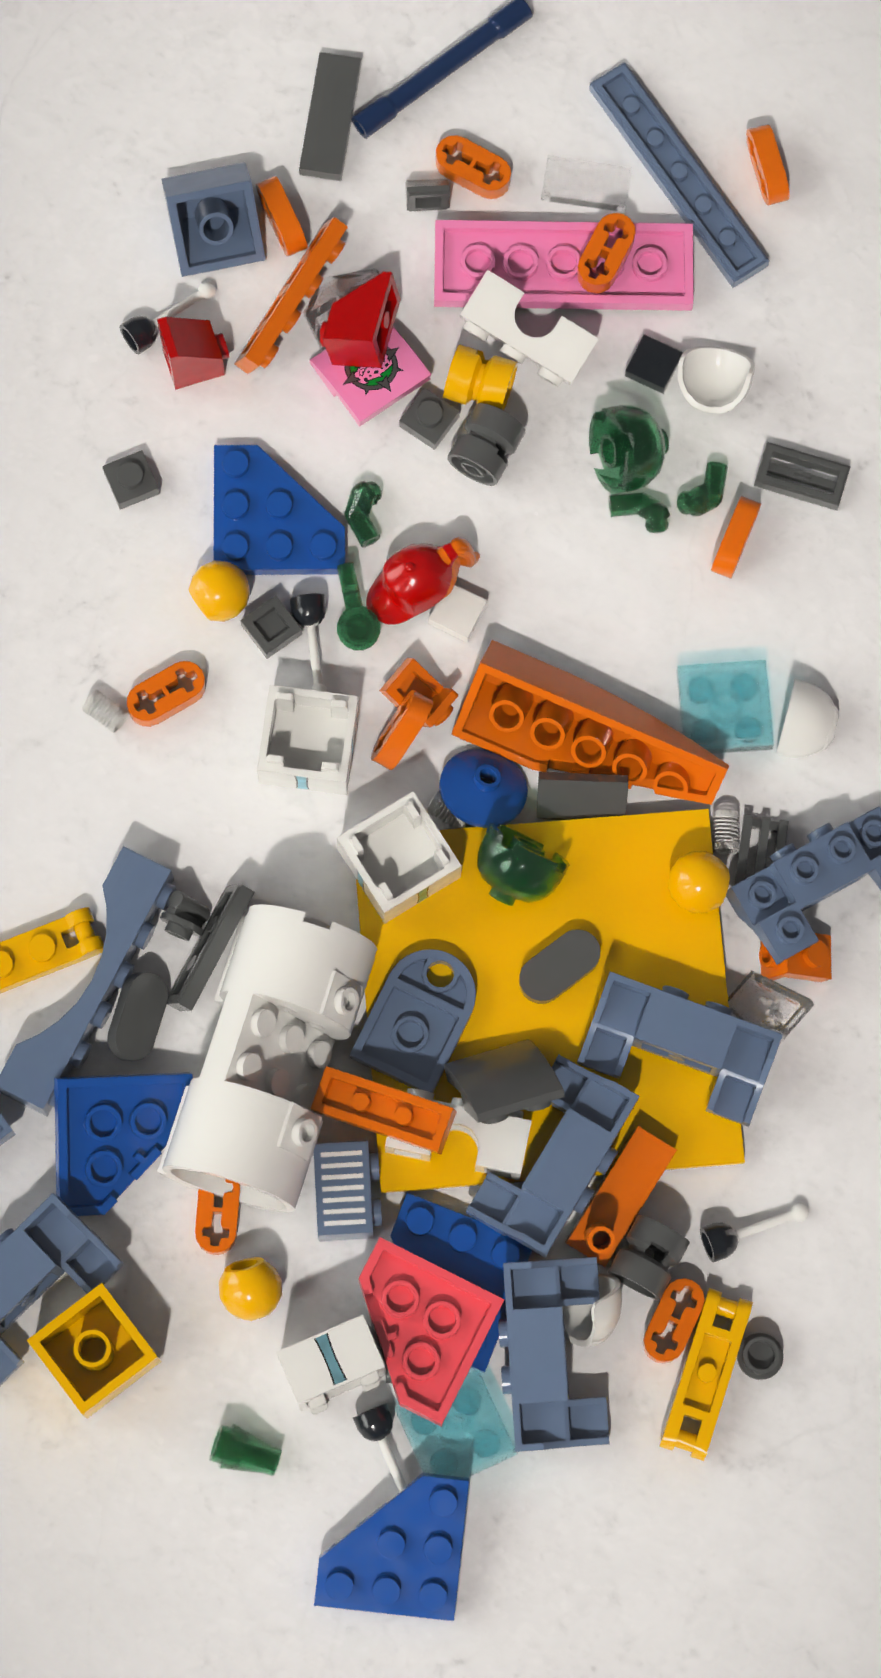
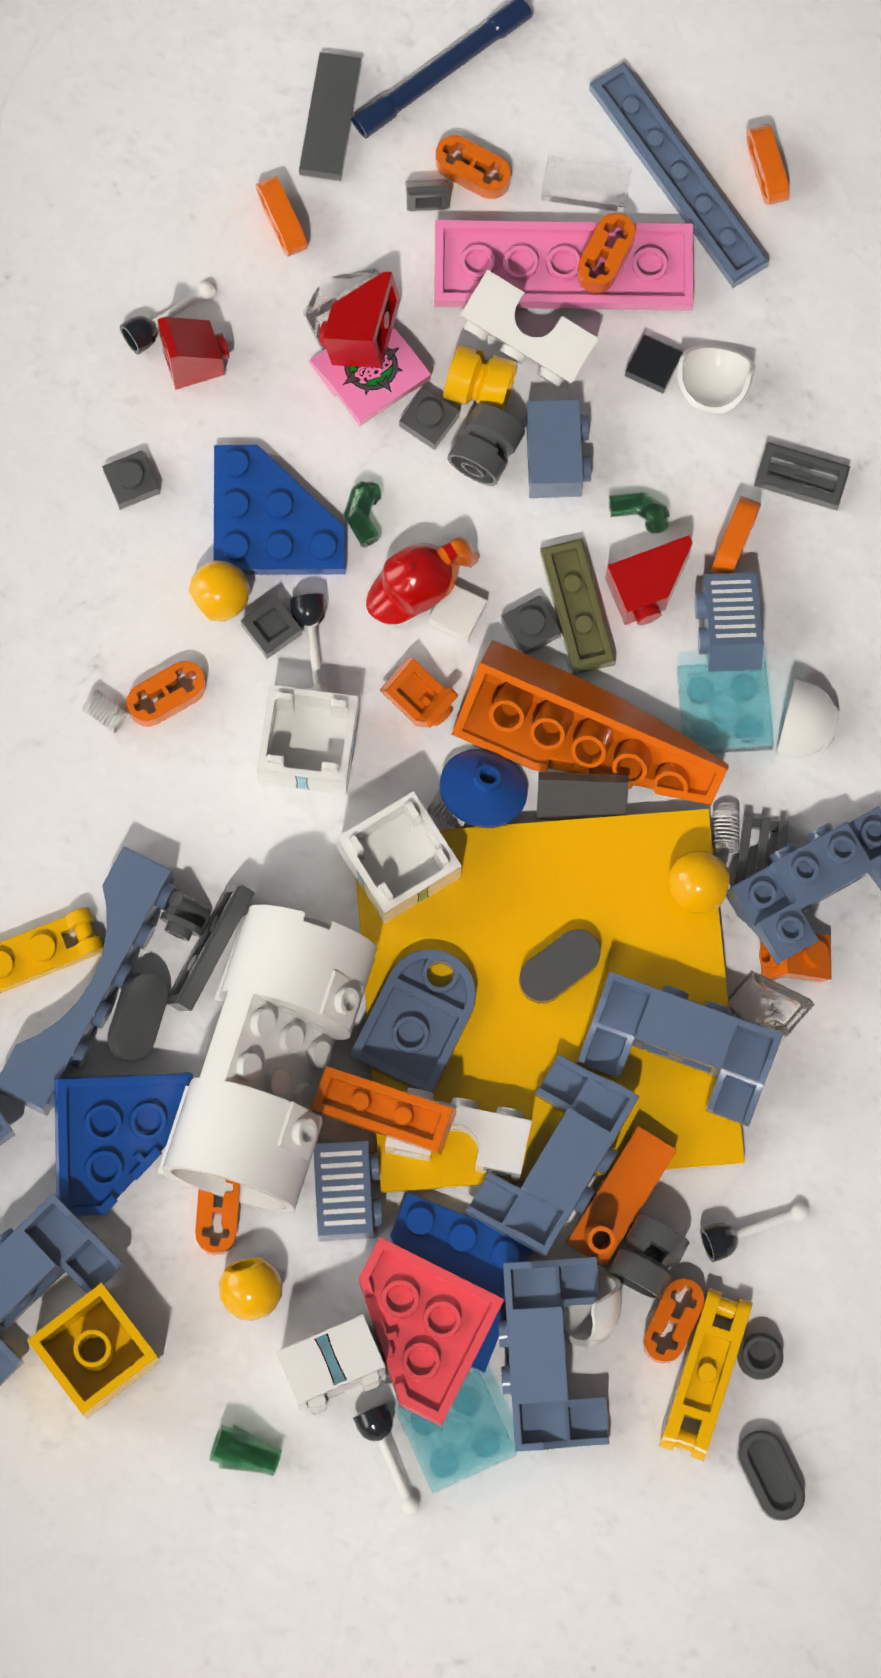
(213, 219): sand blue slope -> none
(302, 282): orange plate -> none
(357, 626): clear green plate -> none
(401, 730): orange beam -> none
(402, 1554): blue plate -> none
(504, 1081): dark grey slope -> none
(517, 866): clear green cylinder -> none
(531, 626): none -> dark grey plate
(555, 448): none -> sand blue brick
(577, 606): none -> olive tile
(629, 447): clear green cylinder -> none
(647, 580): none -> red slope
(705, 496): clear green arm -> none
(731, 622): none -> sand blue brick
(770, 1475): none -> dark grey tile

